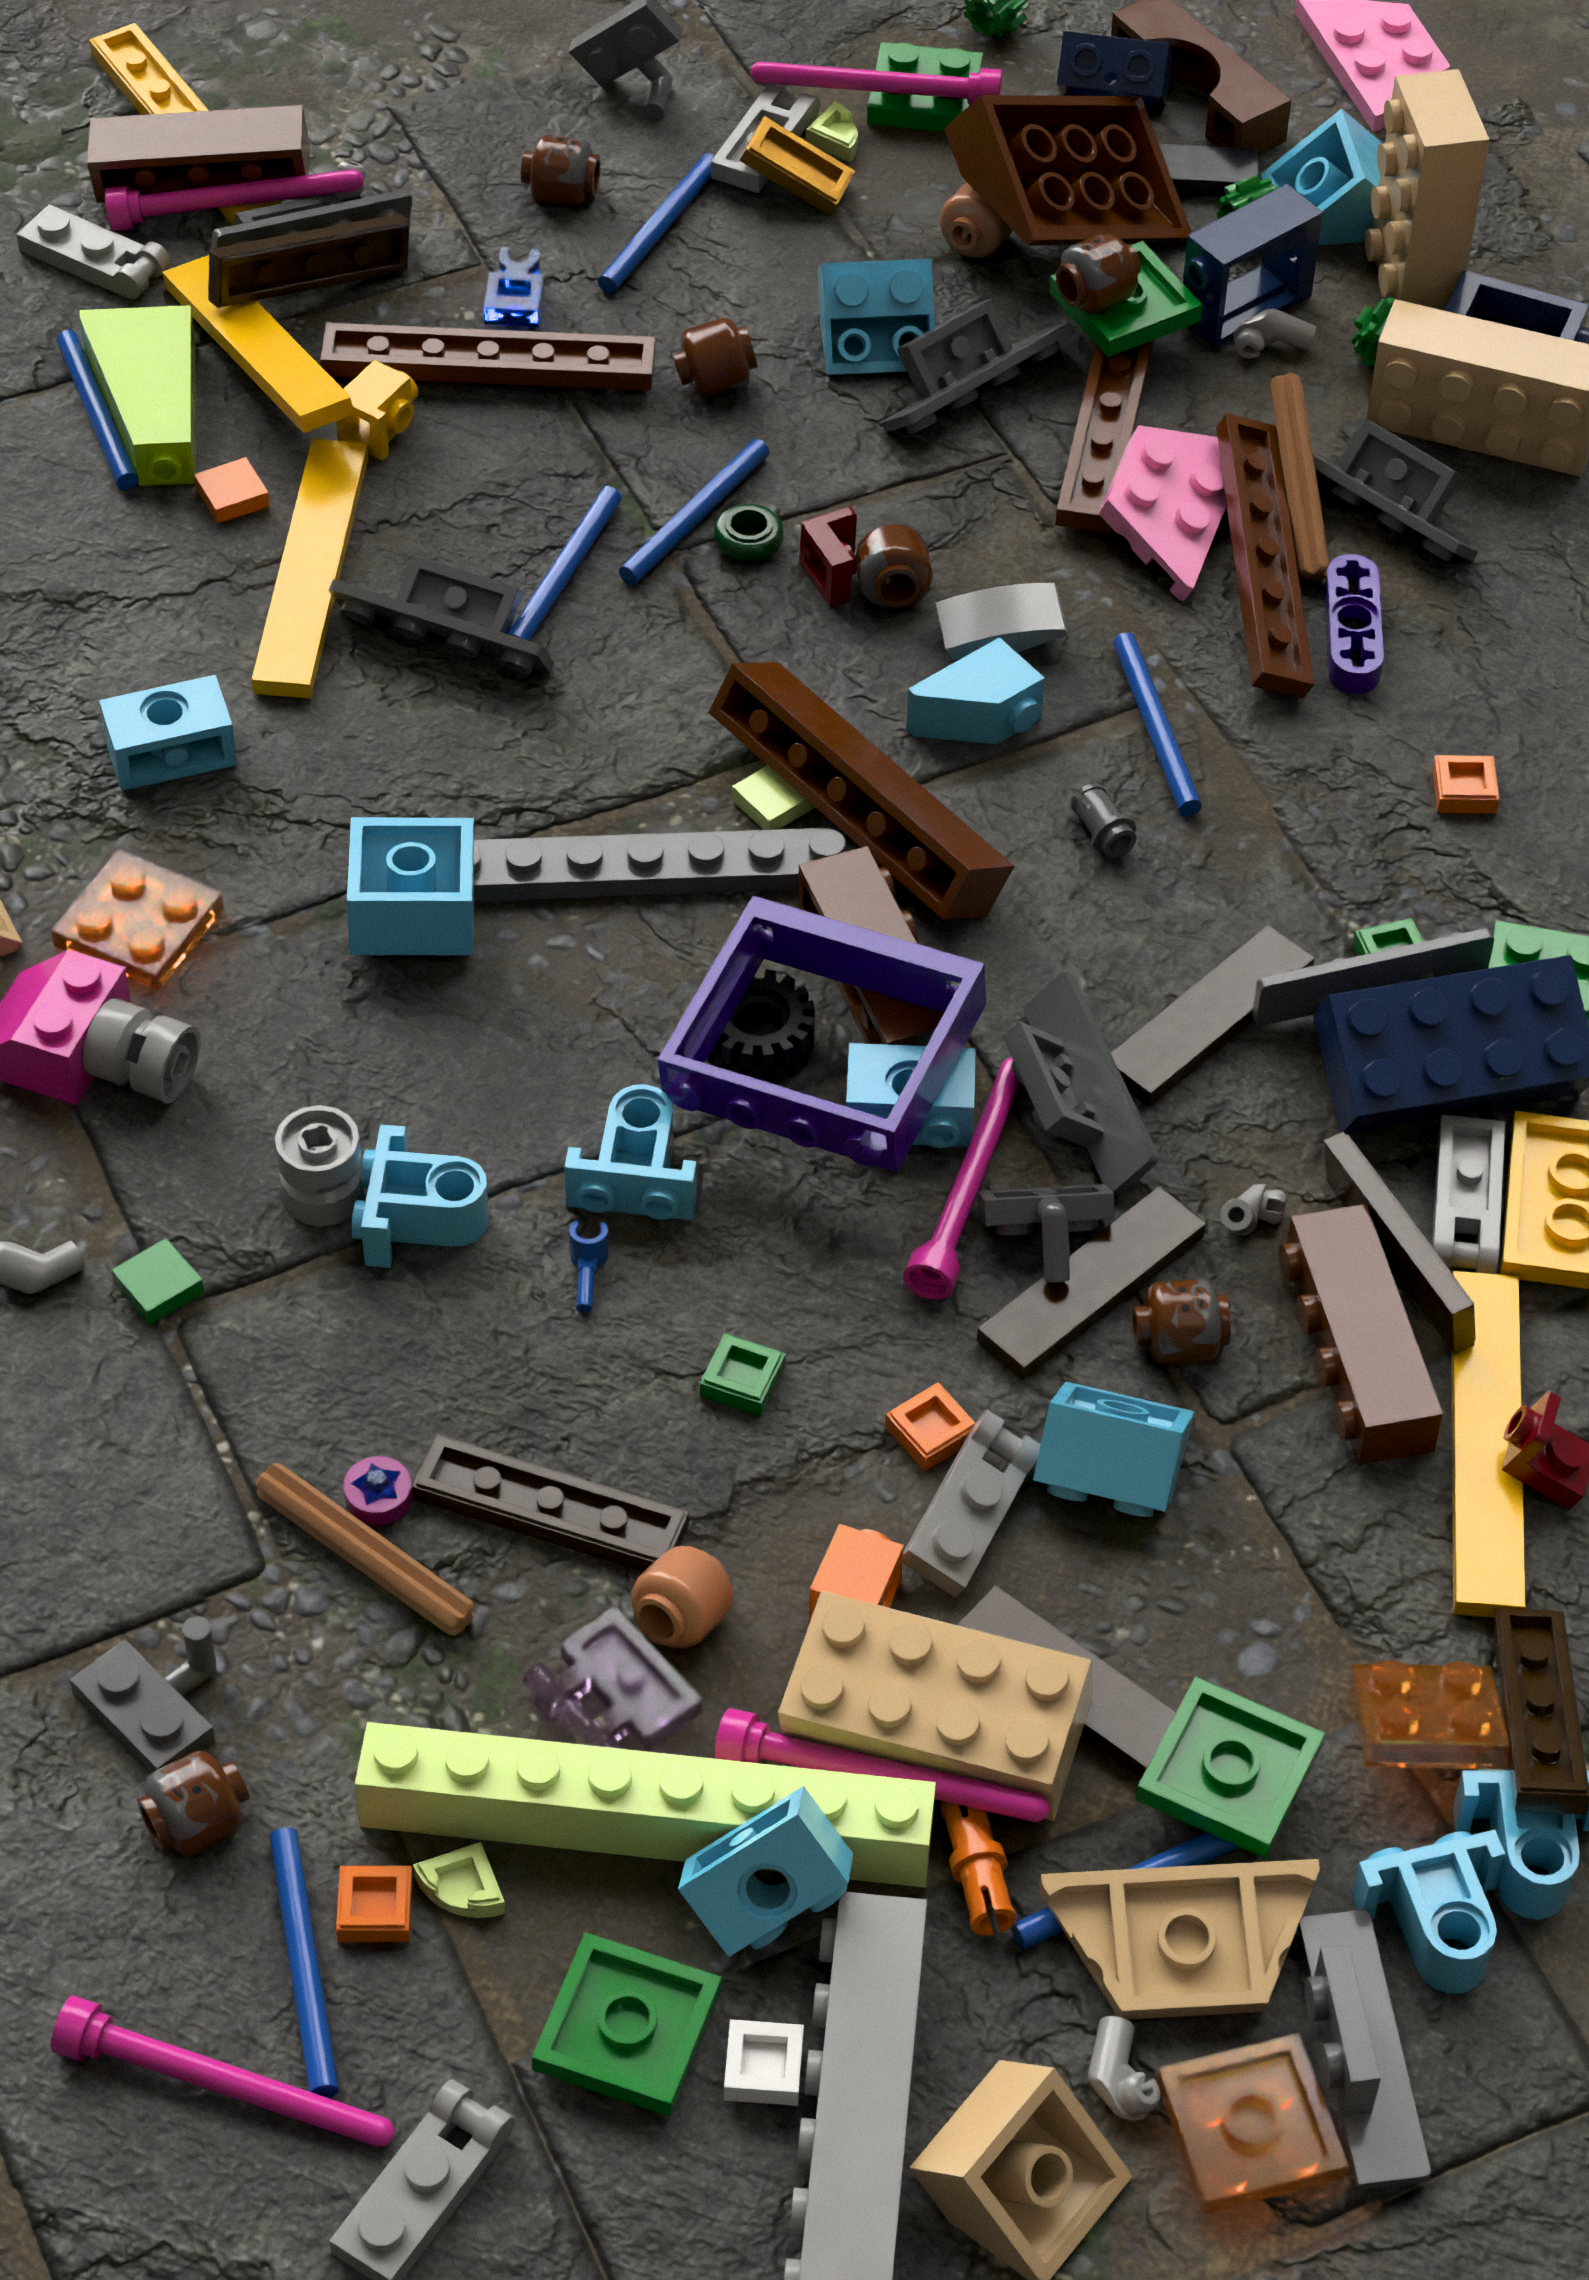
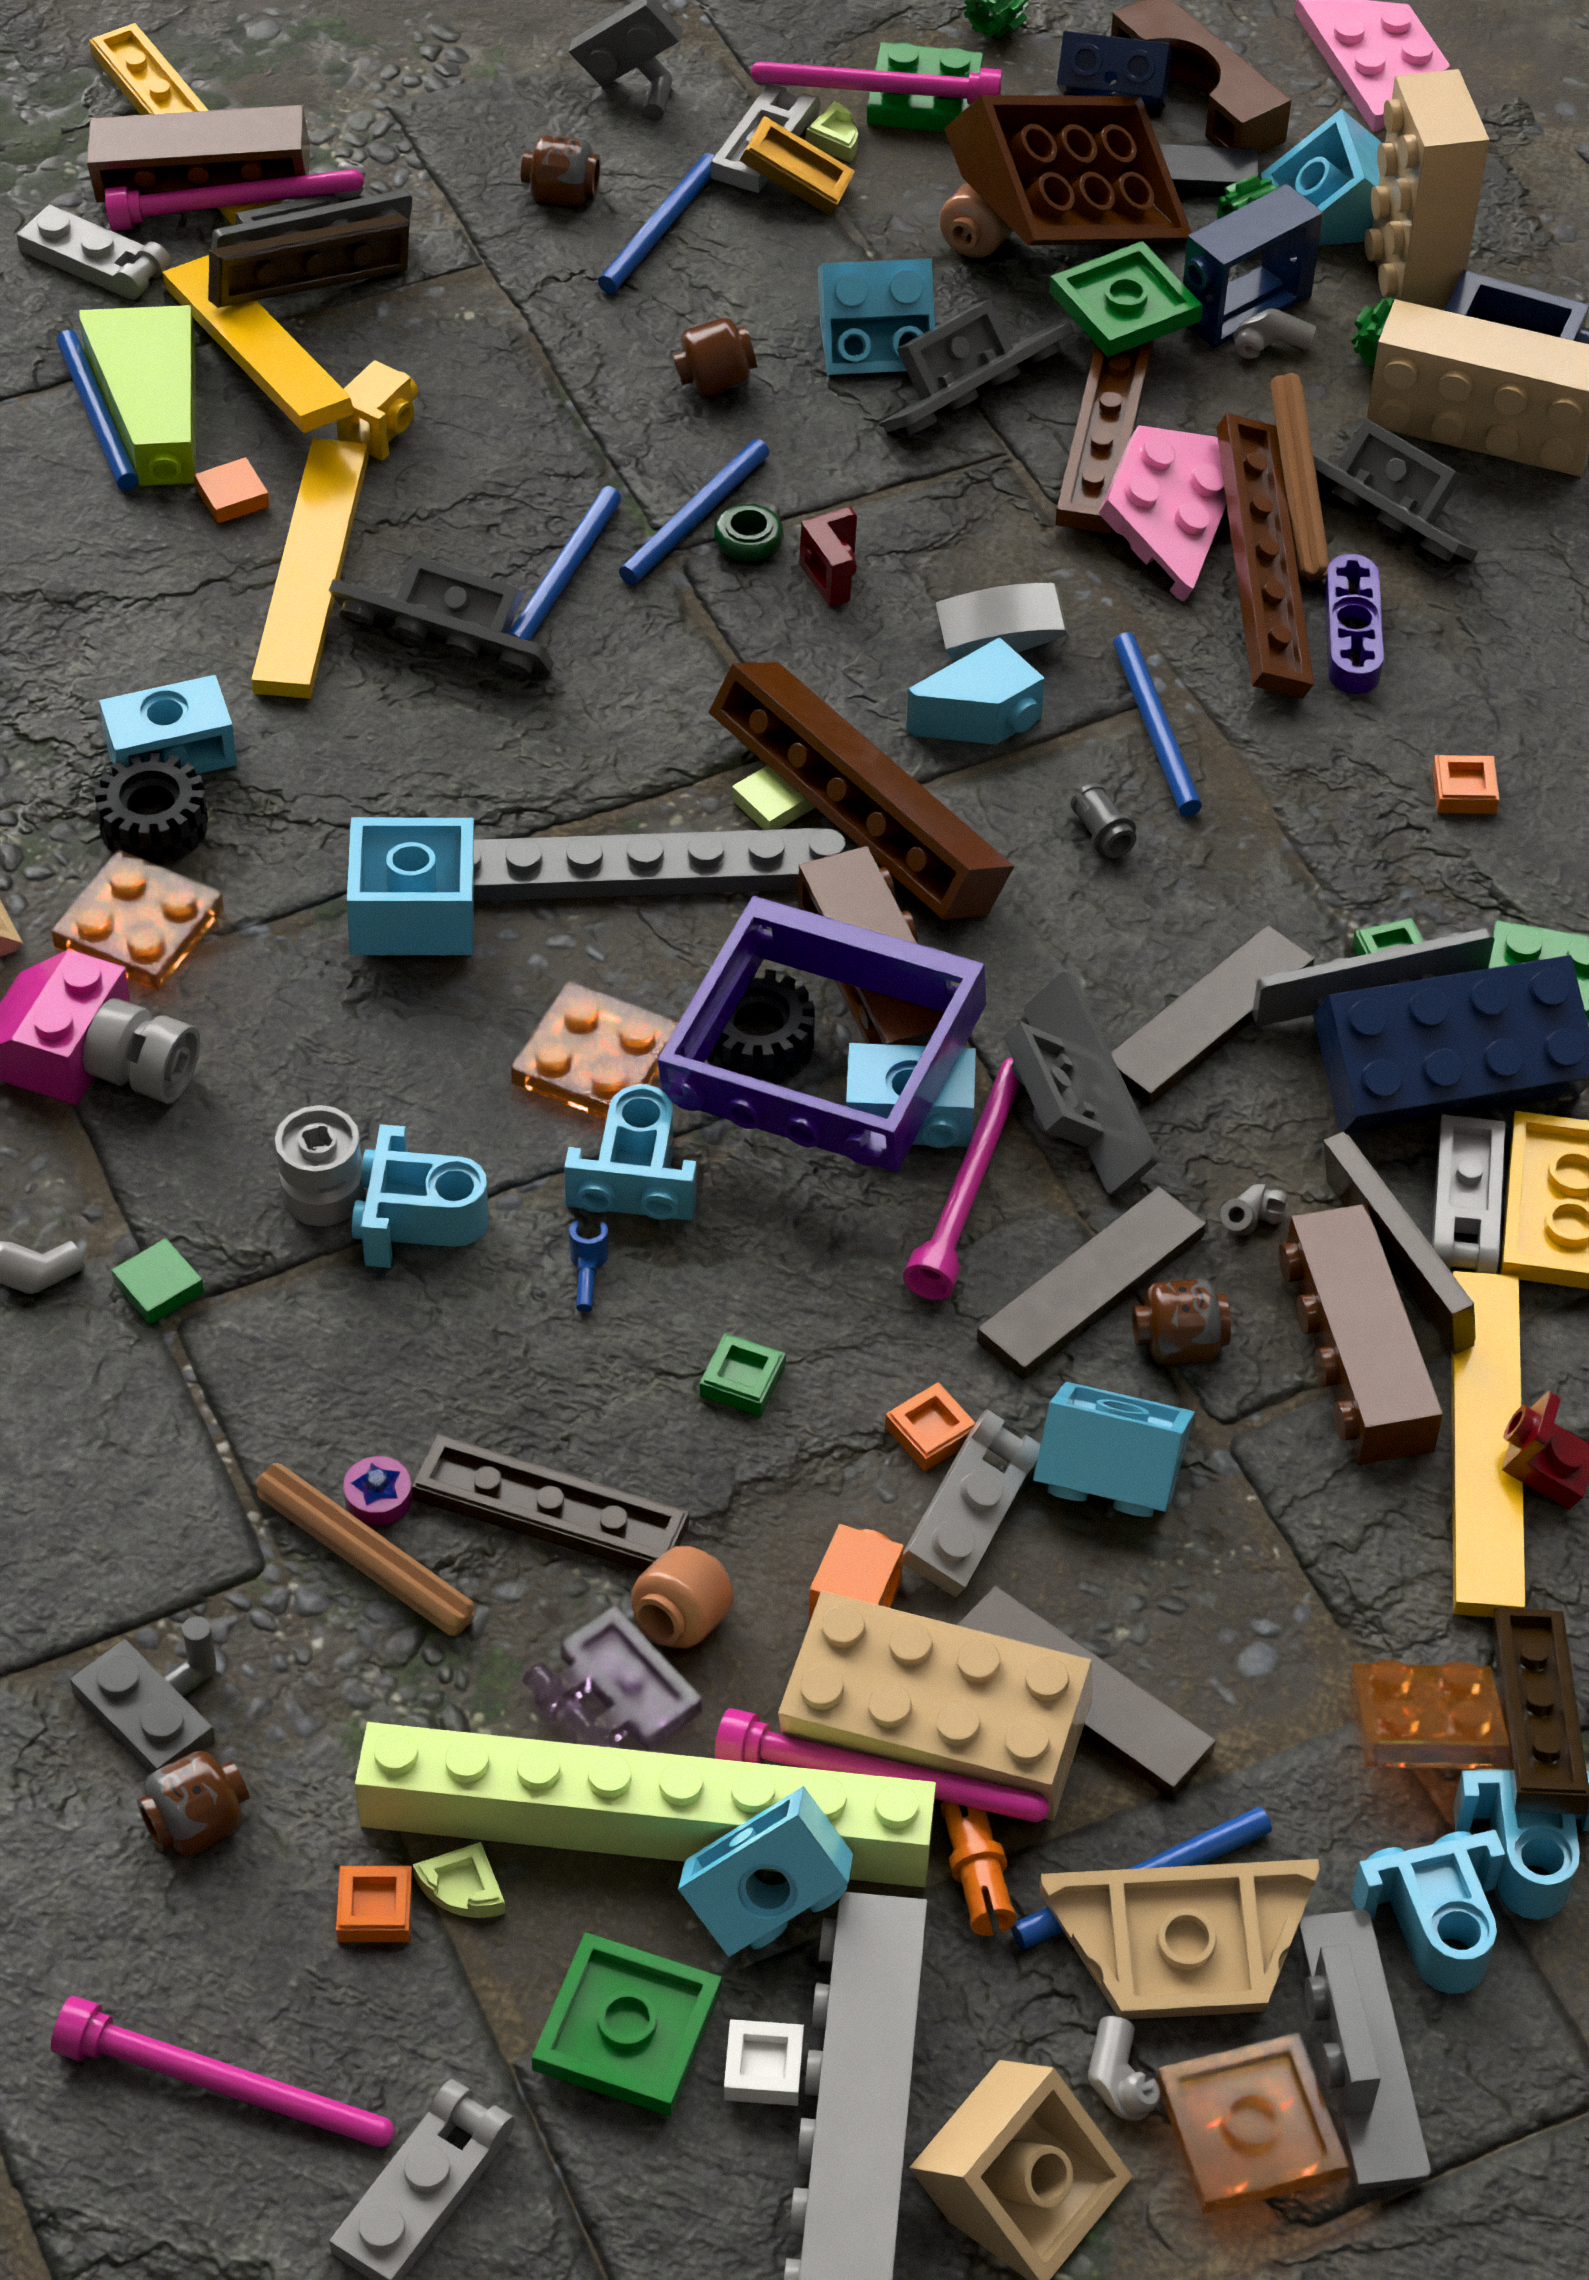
(147, 784): none -> black tyre
(303, 1963): blue bar -> none
(492, 355): reddish brown plate -> none
(515, 291): clear blue plate -> none
(591, 1049): none -> clear orange plate
(894, 567): reddish brown head -> none
(1057, 1209): dark grey plate -> none
(1098, 273): reddish brown head -> none
(1230, 1767): plate -> none

